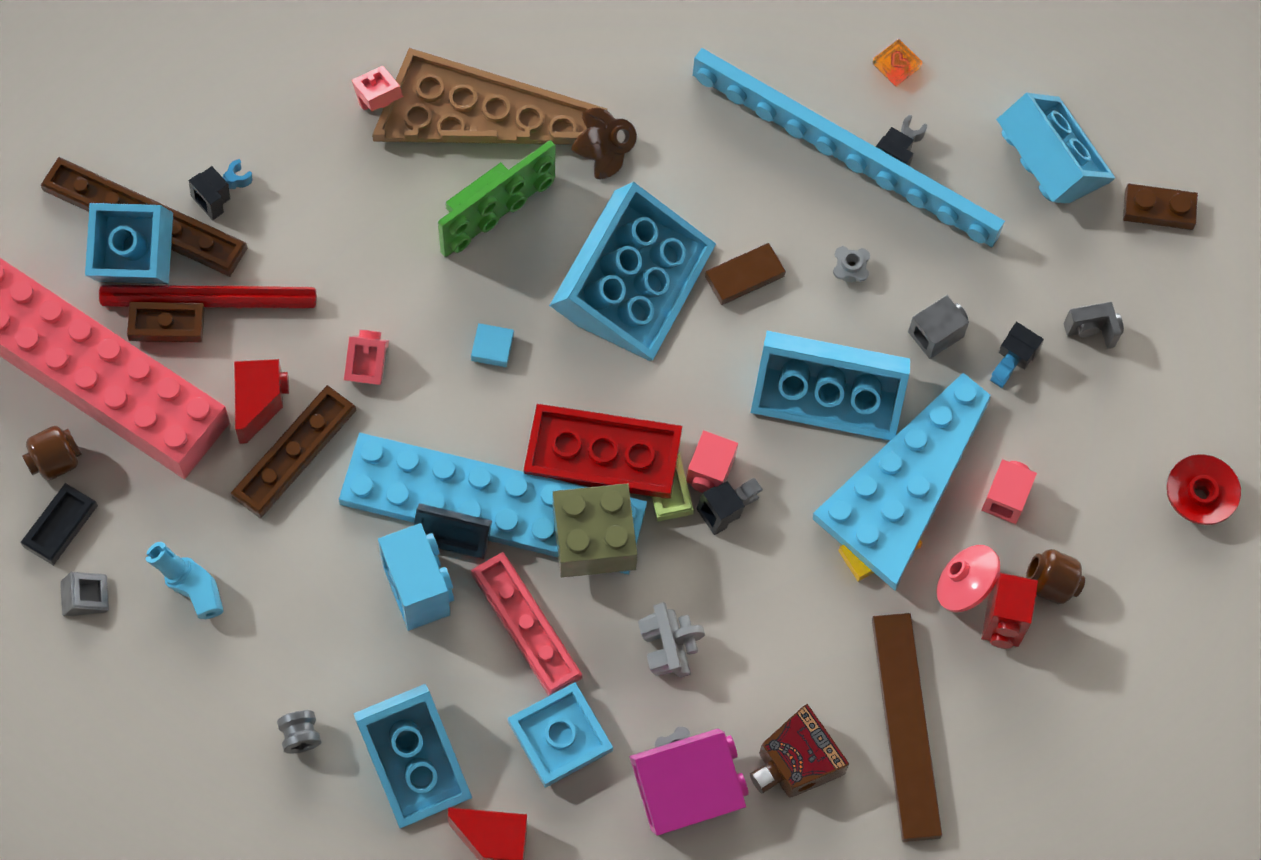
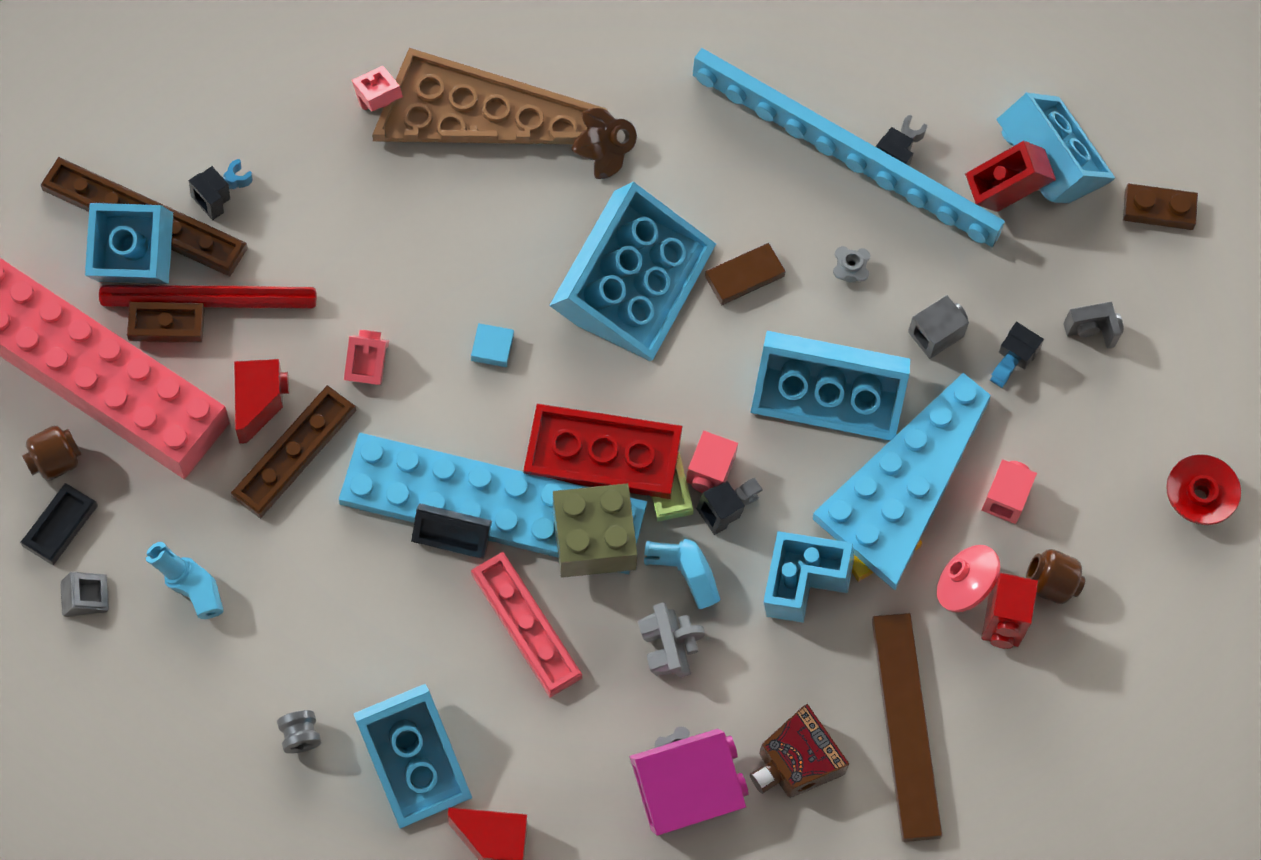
(415, 576): medium azure brick -> none
(494, 195): bright green bracket -> none
(560, 734): medium azure plate -> none
(691, 563): none -> medium azure arm
(801, 564): none -> medium azure brick
(897, 62): clear orange tile -> none
(1010, 176): none -> red brick

